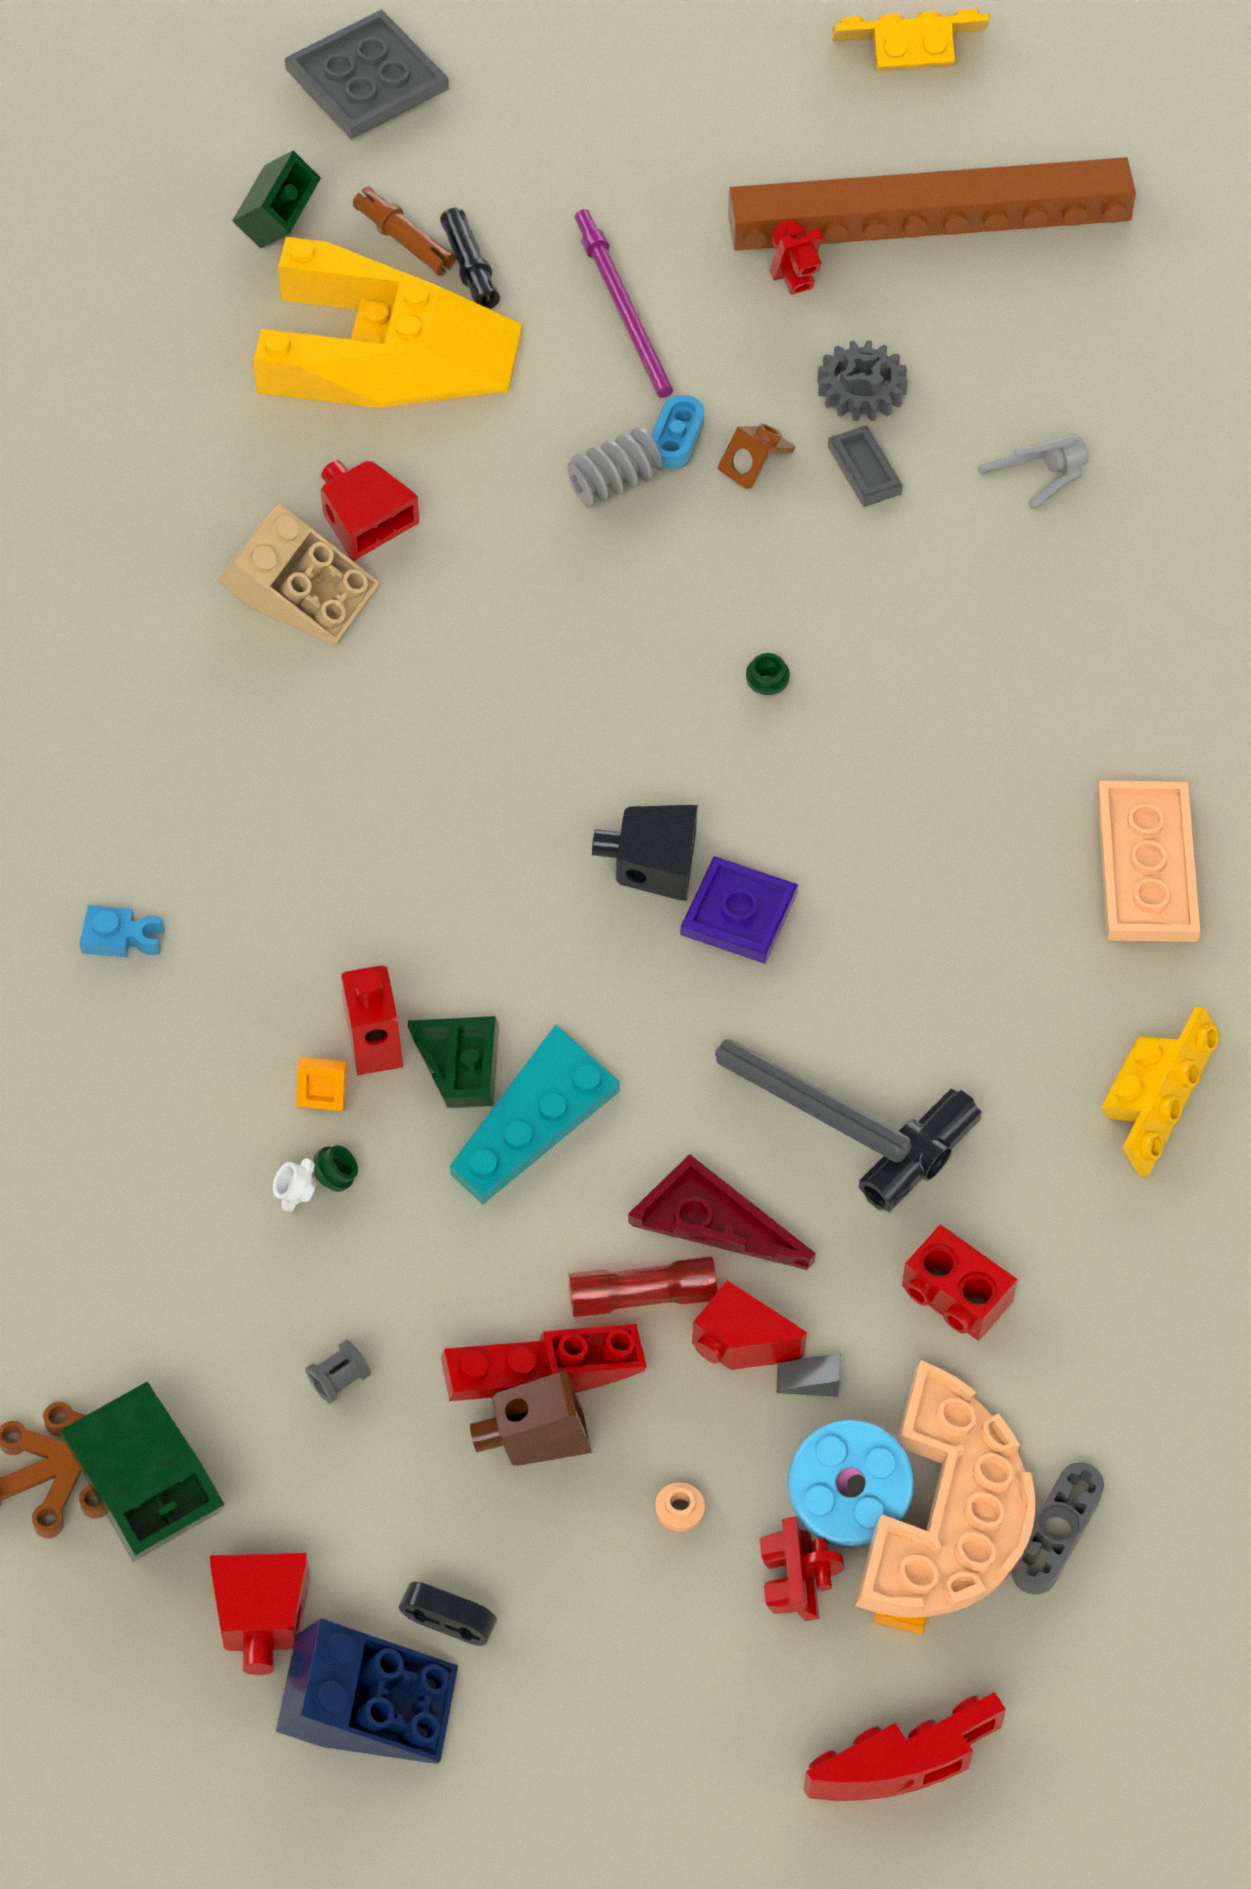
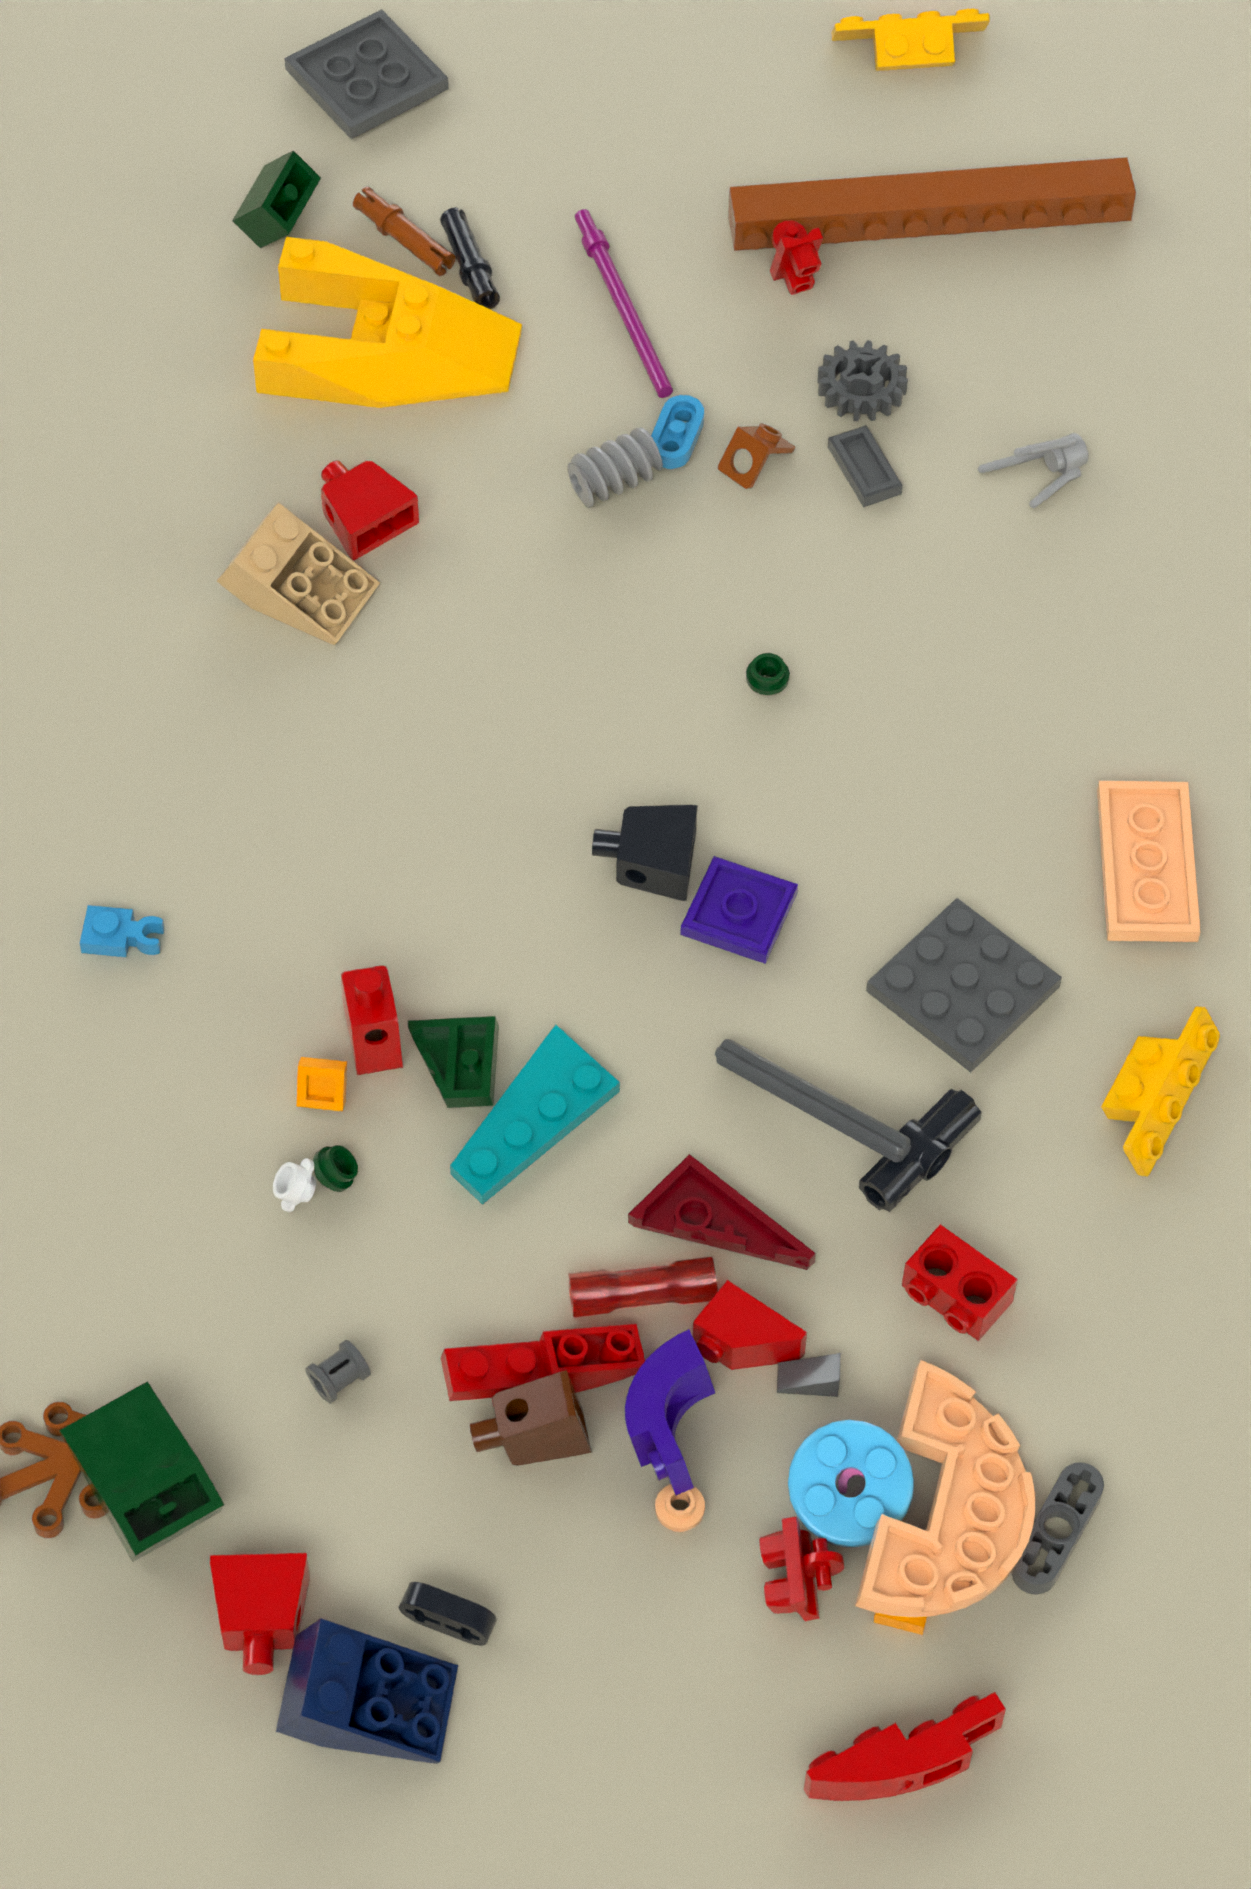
(656, 1401): none -> dark purple arch
(963, 984): none -> dark grey plate

